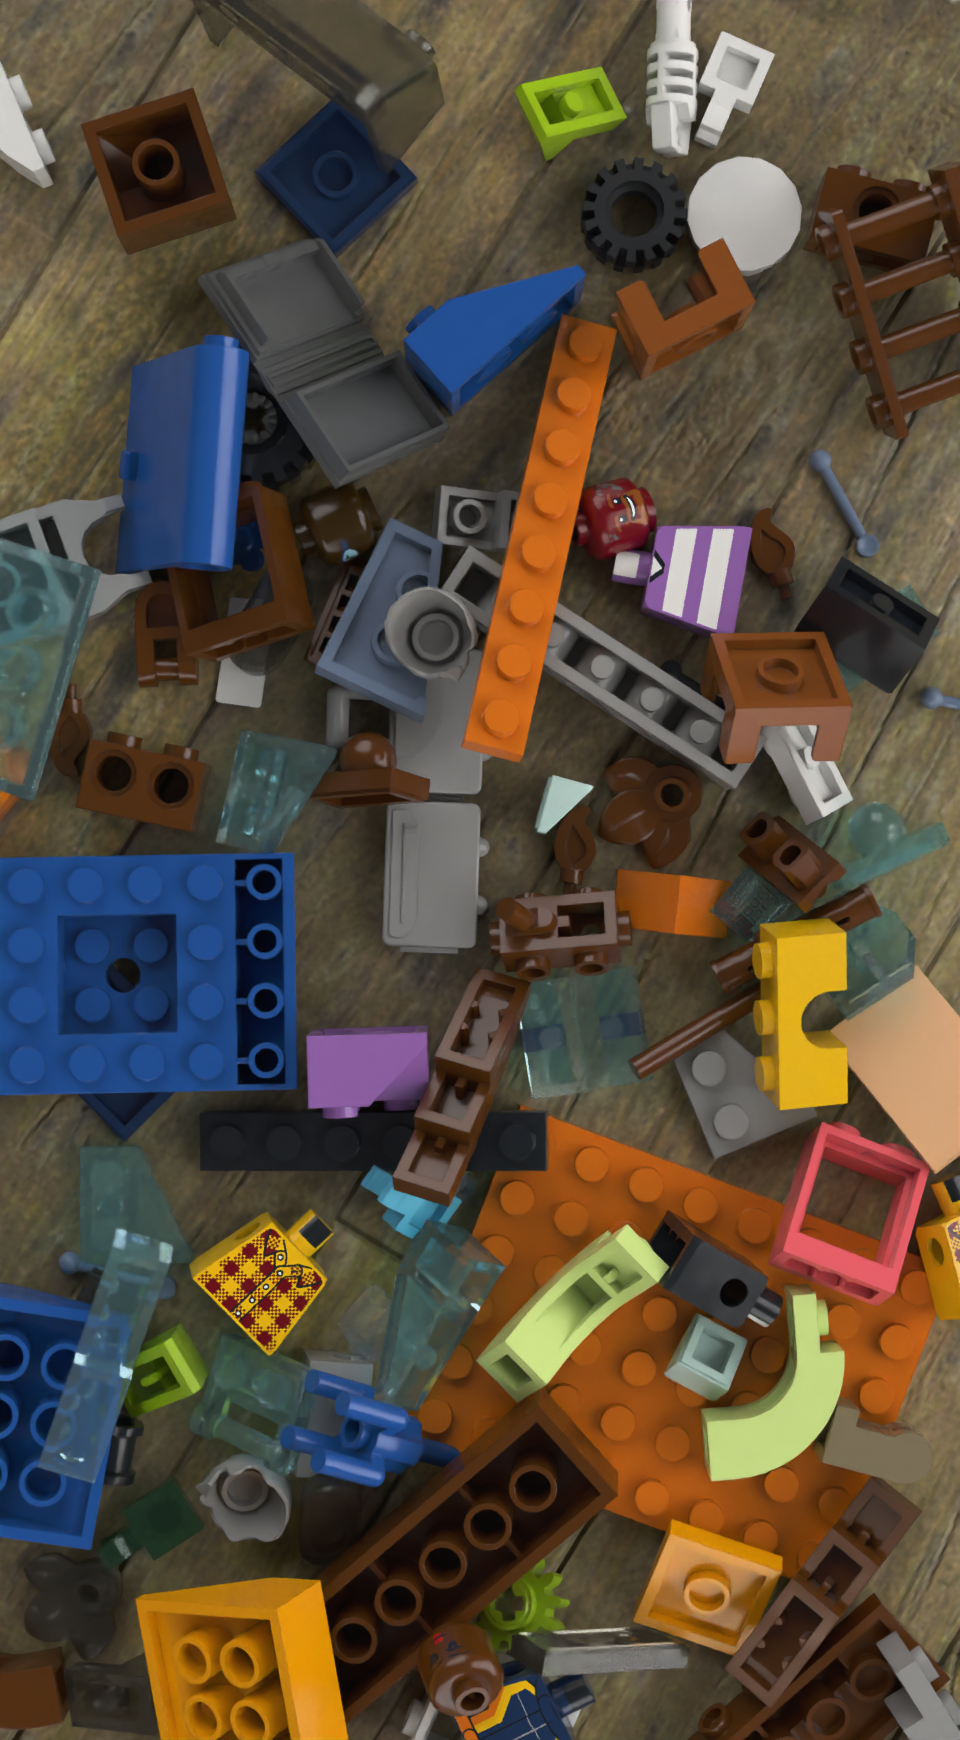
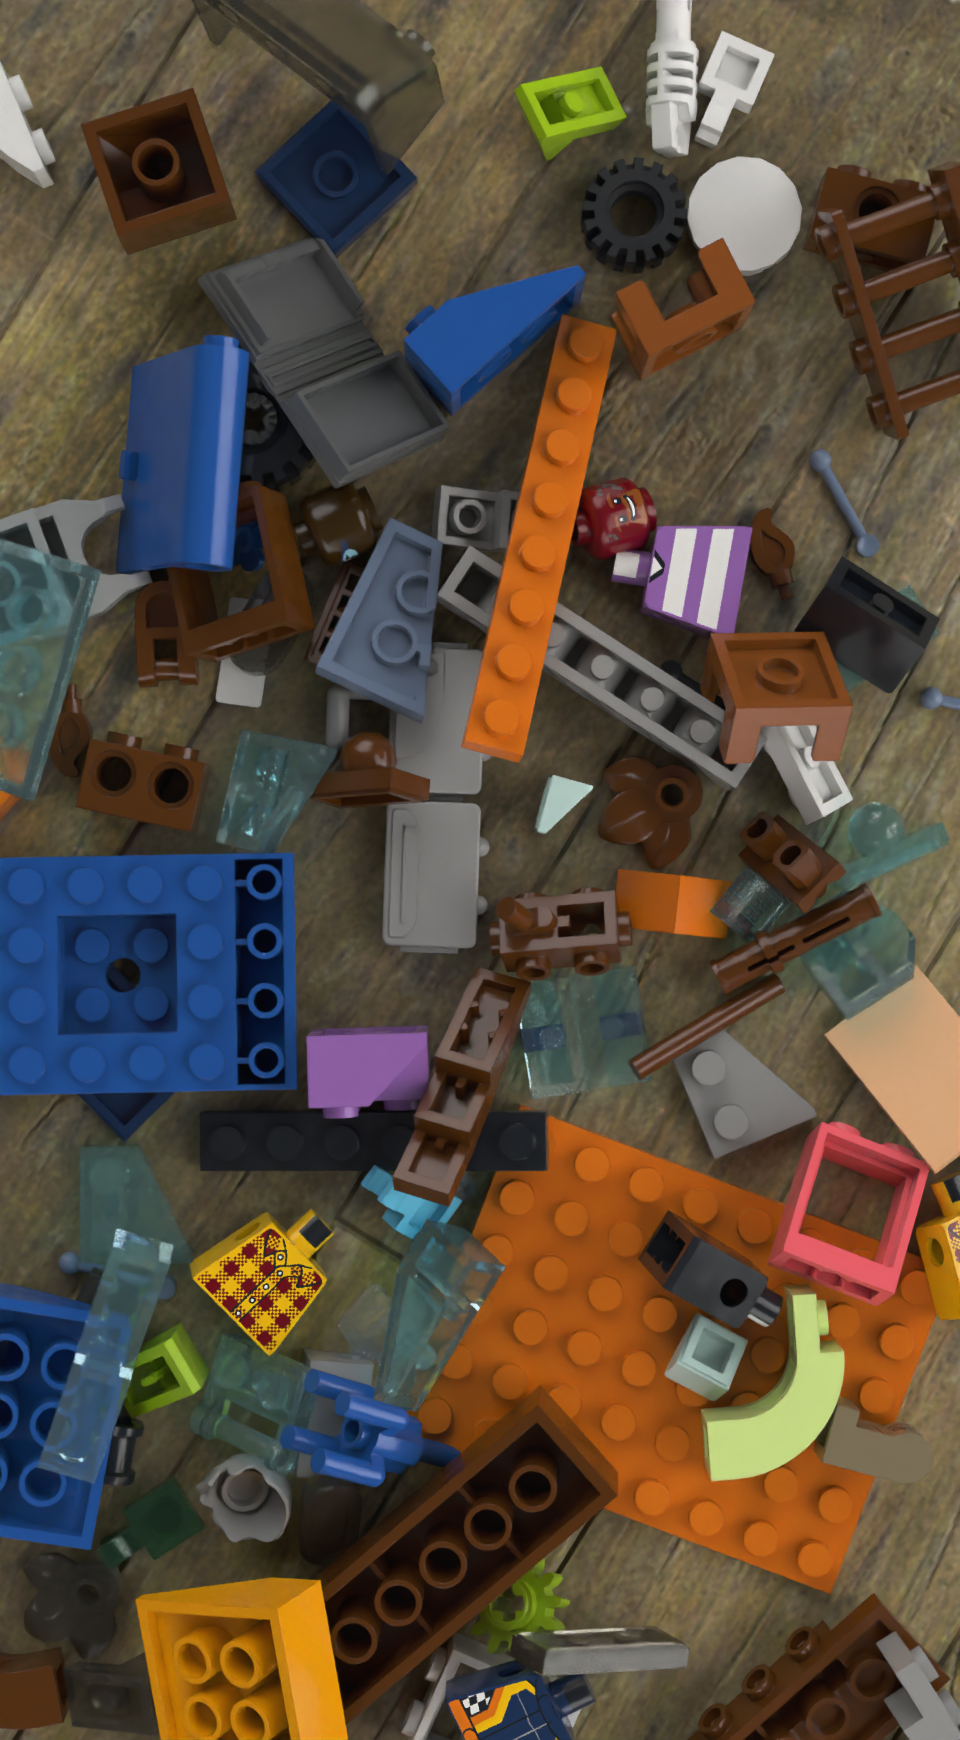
(431, 633): light grey hair -> none
(460, 1669): reddish brown head -> none
(569, 1309): yellowish green arch -> none
(574, 848): reddish brown piece -> none
(707, 1588): light orange plate -> none
(795, 966): yellow arch -> none
(822, 1590): reddish brown slope -> none

